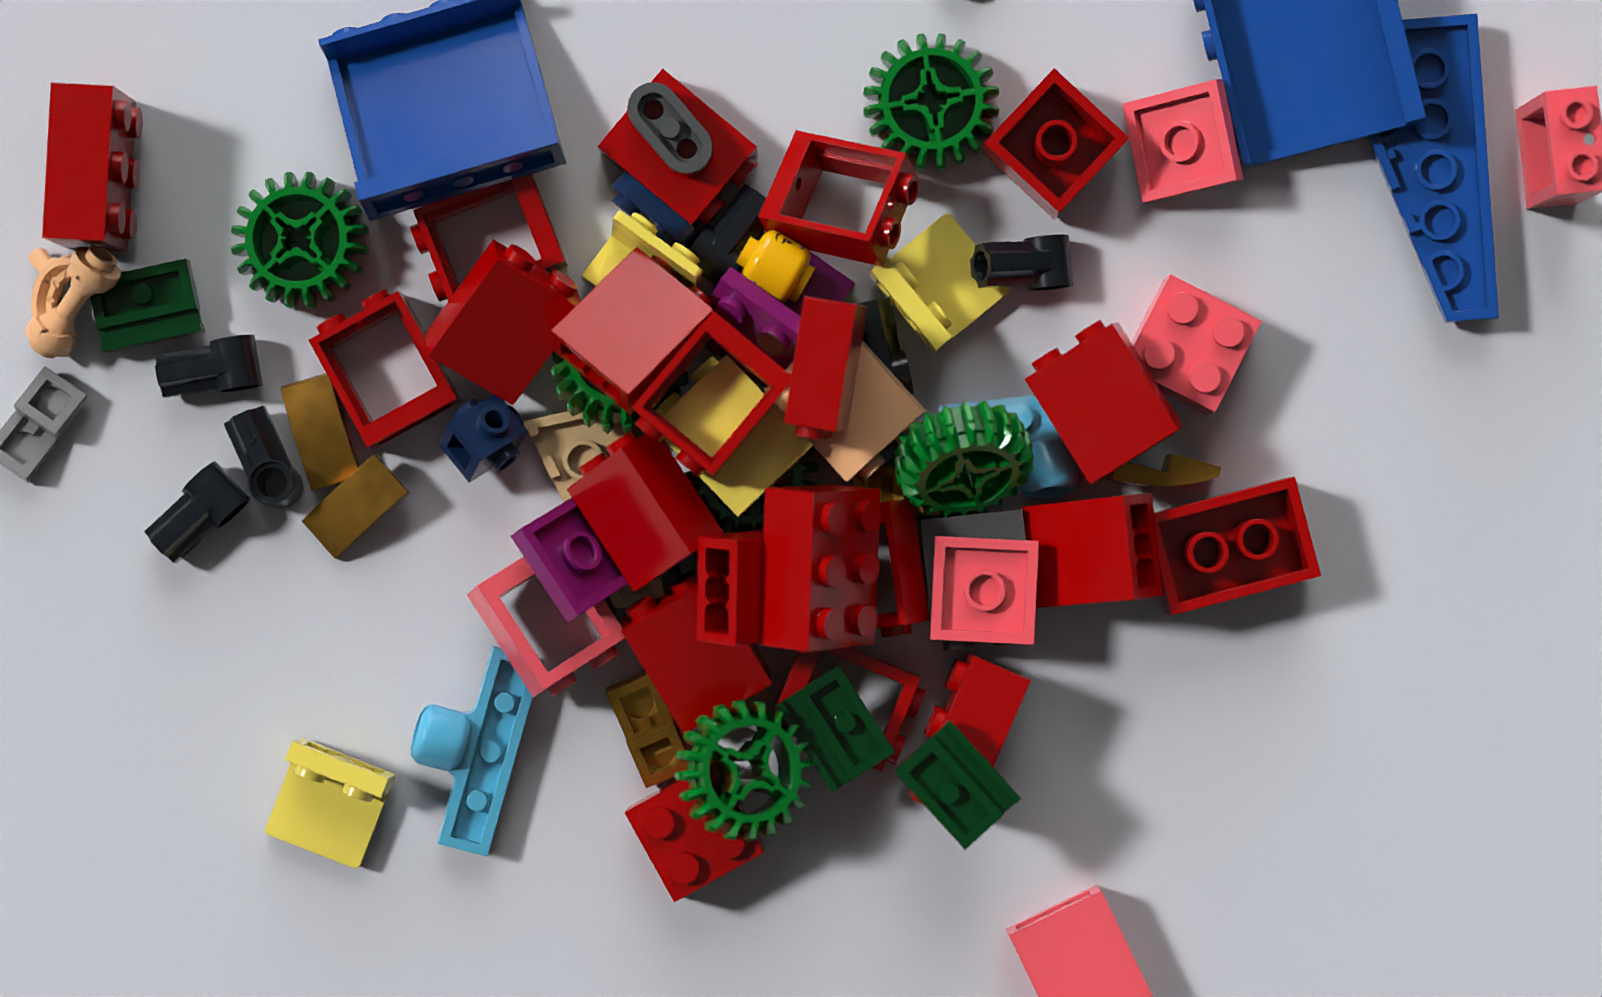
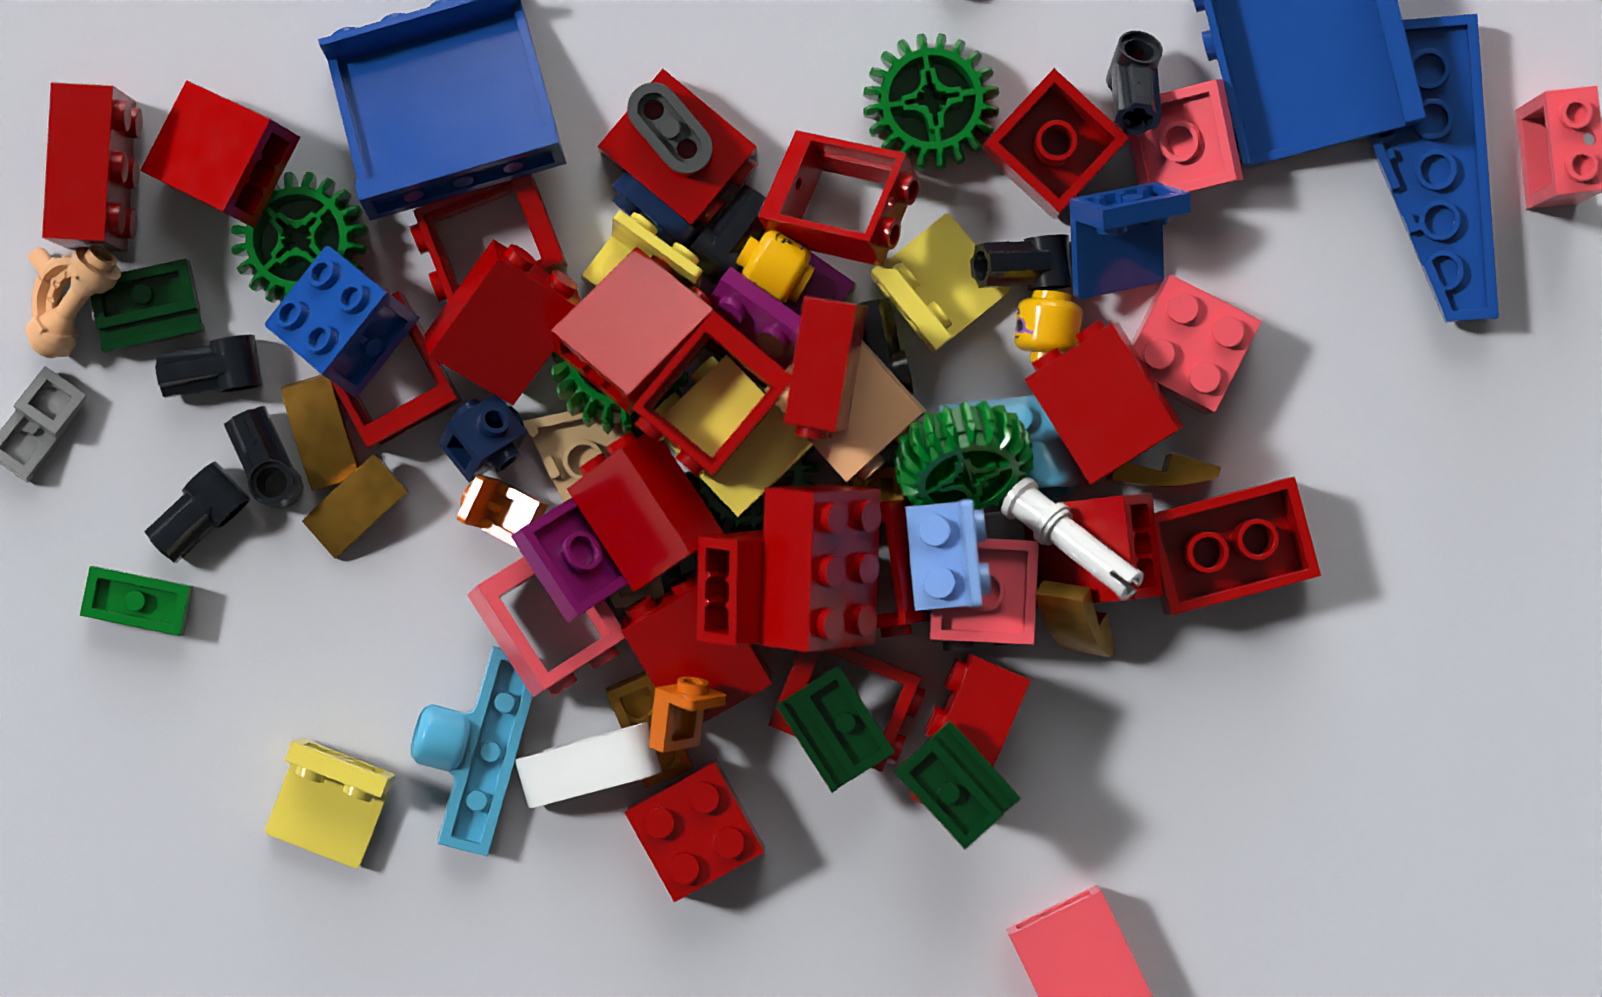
(136, 600): none -> green plate
(220, 153): none -> red brick
(341, 321): none -> blue bracket
(498, 507): none -> orange bracket
(587, 765): none -> white beam
(680, 712): none -> orange bracket
(768, 737): green gear -> none
(945, 555): none -> light blue bracket
(1047, 323): none -> yellow head
(1054, 525): none -> white pin
(1073, 619): none -> pearl gold slope
(1121, 237): none -> blue bracket
(1136, 82): none -> black piece

